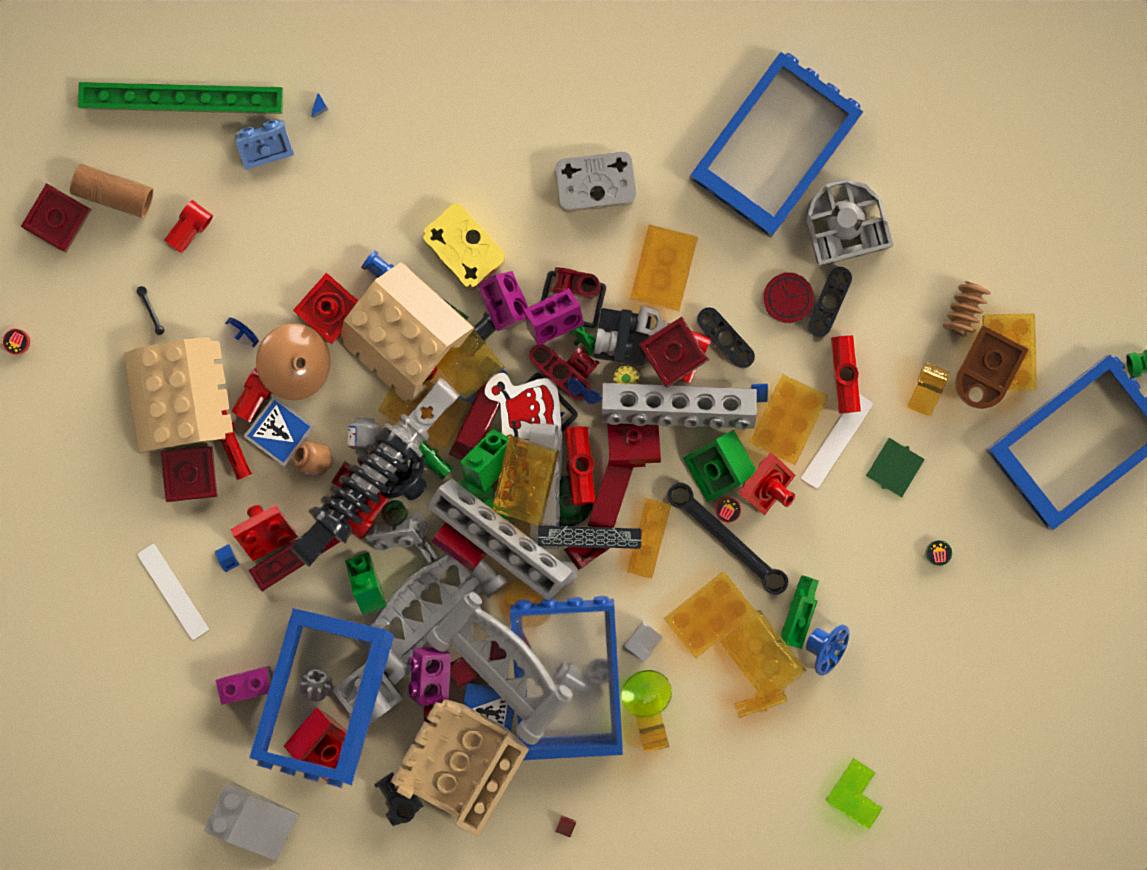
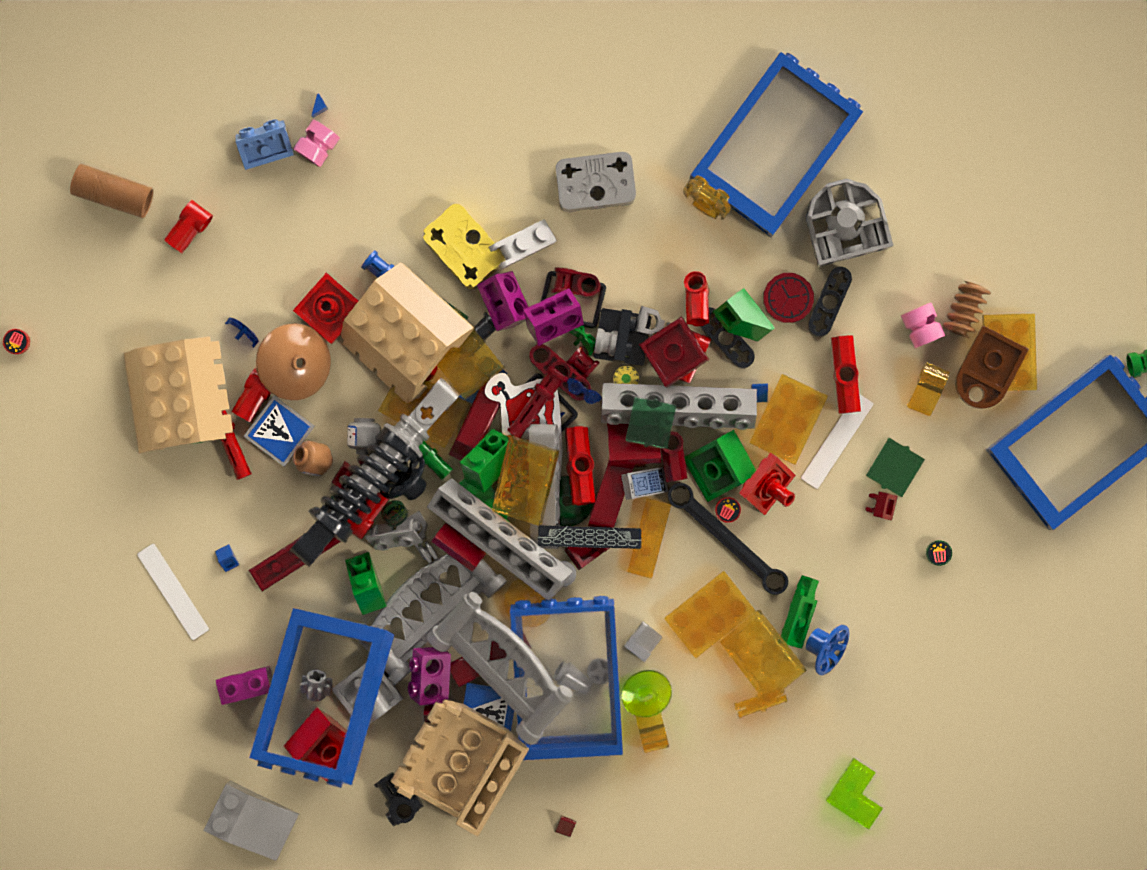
(56, 218): dark red plate -> none
(142, 291): black hinge -> none
(180, 98): green plate -> none
(189, 474): dark red plate -> none
(263, 531): red plate -> none
(316, 143): none -> bright pink wheel
(524, 243): none -> hinge
(543, 392): none -> dark red pin
(644, 483): none -> tile
(650, 422): none -> clear green piece
(664, 267): clear yellow plate -> none
(674, 461): none -> dark red piece
(696, 300): none -> red piece
(707, 199): none -> clear yellow plate
(743, 317): none -> green slope
(884, 505): none -> dark red tile
(923, 325): none -> bright pink wheel

